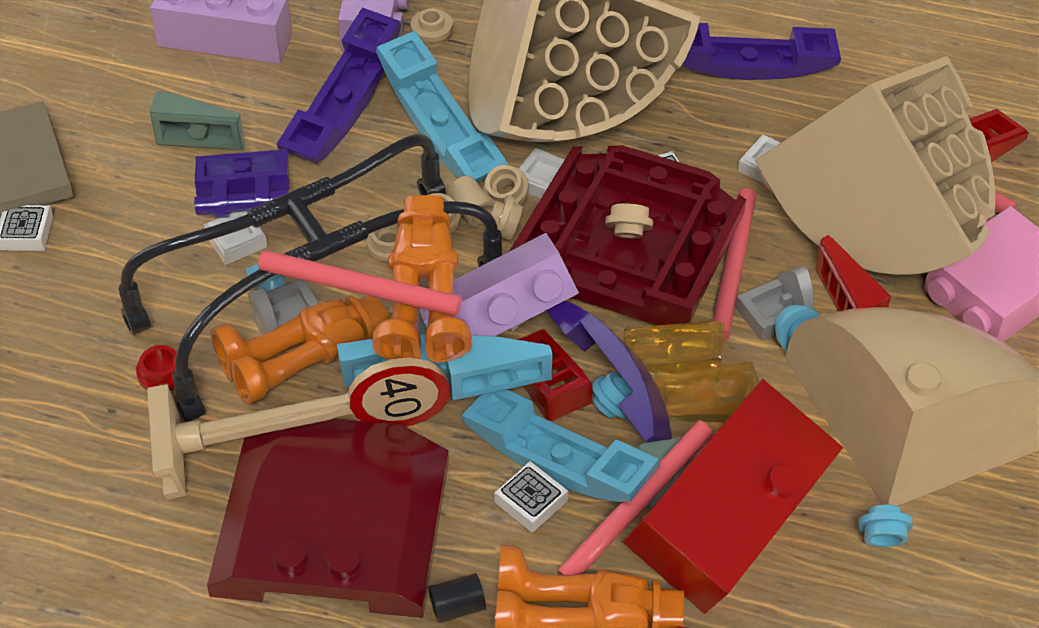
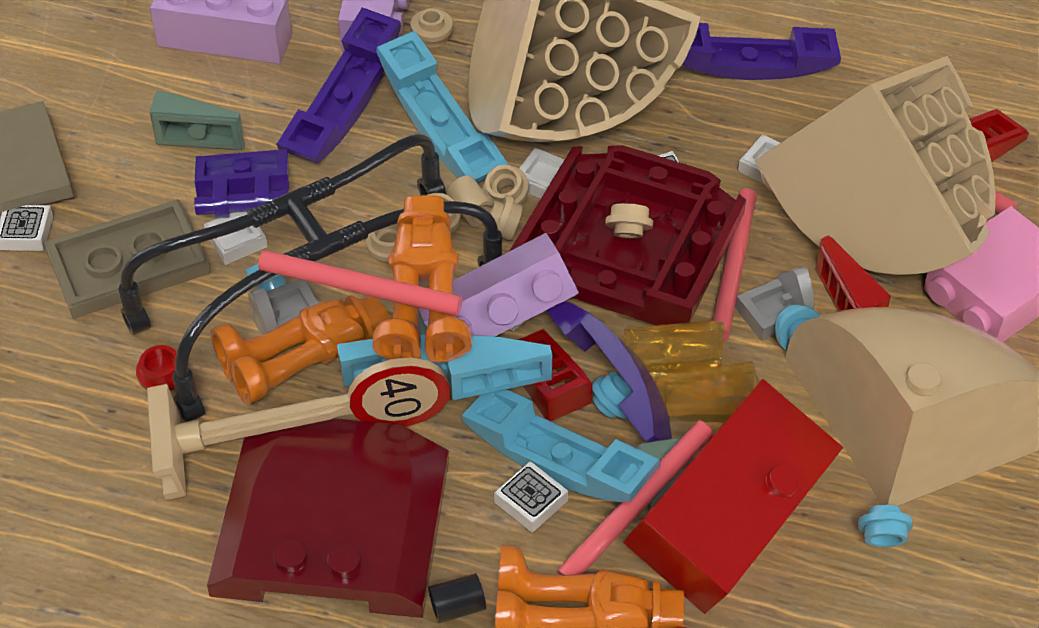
(93, 259): none -> dark tan tile

